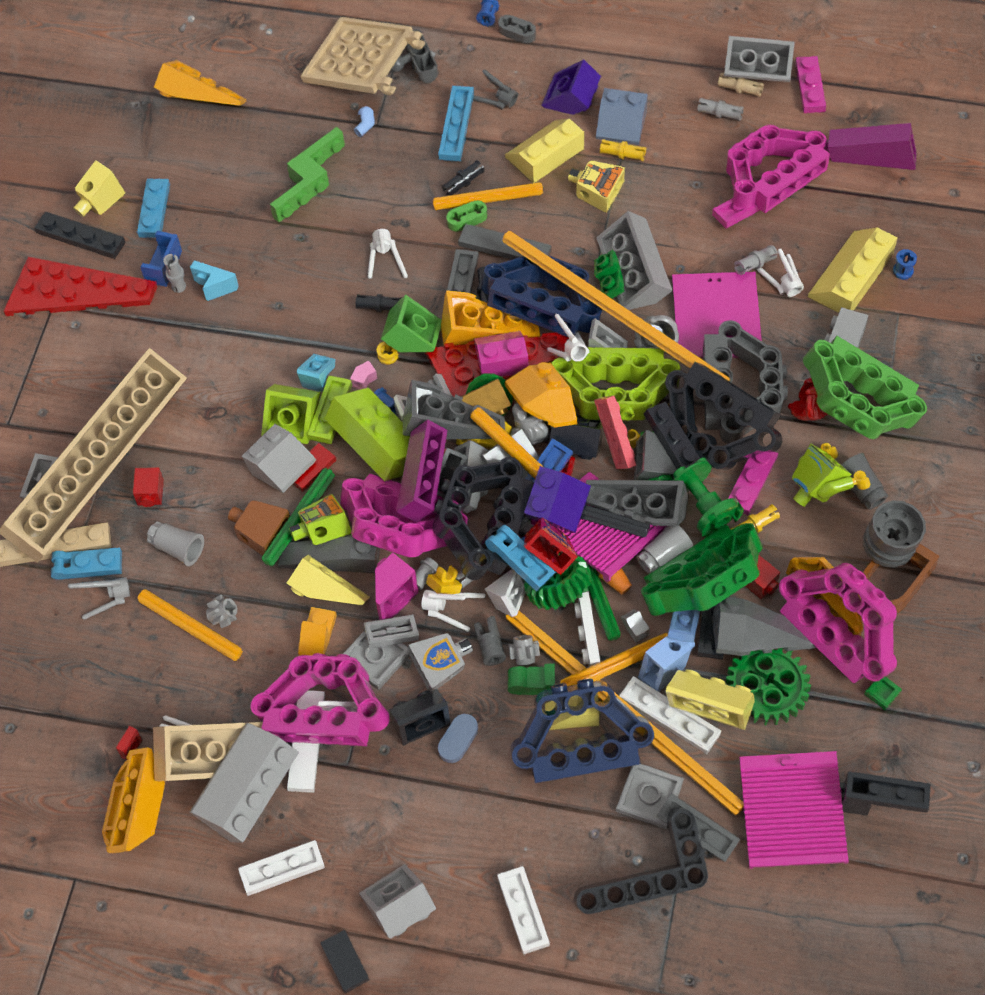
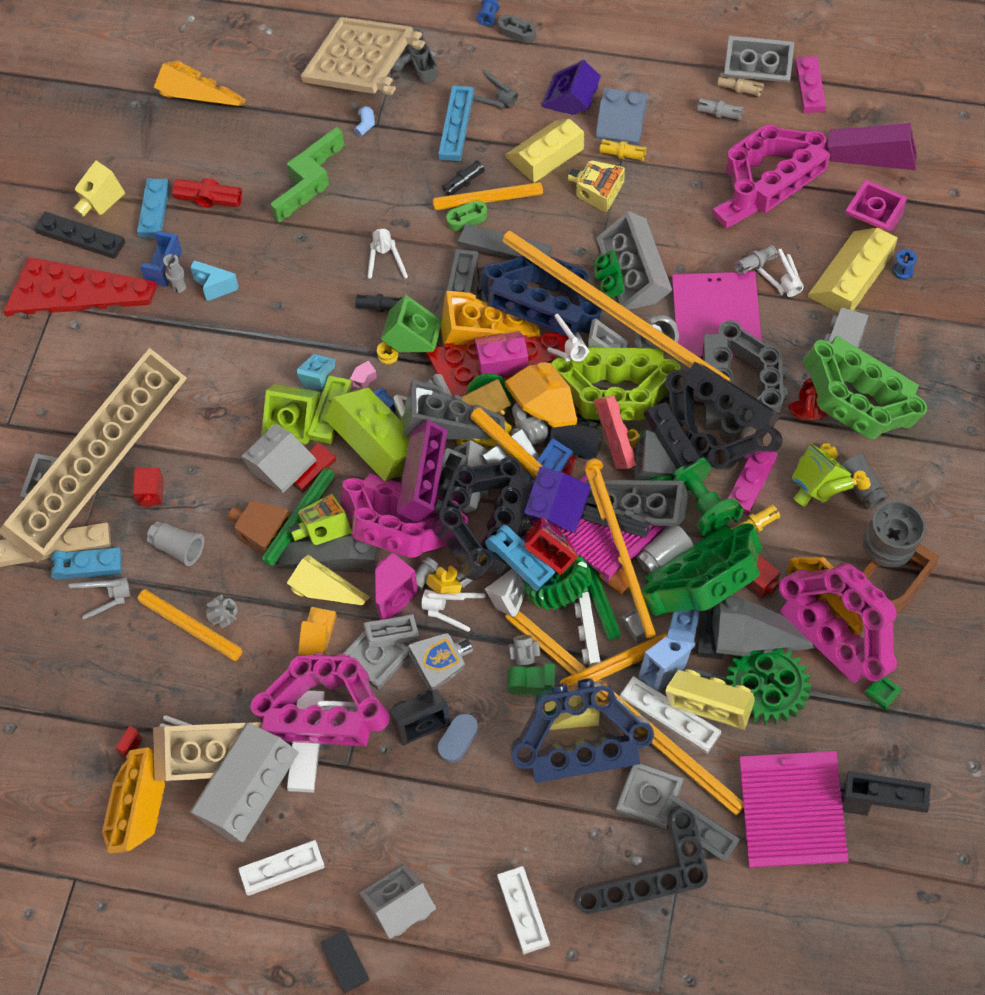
(207, 193): none -> red piece
(490, 642): dark grey hinge -> none
(606, 512): none -> light orange bar
(877, 206): none -> dark pink slope

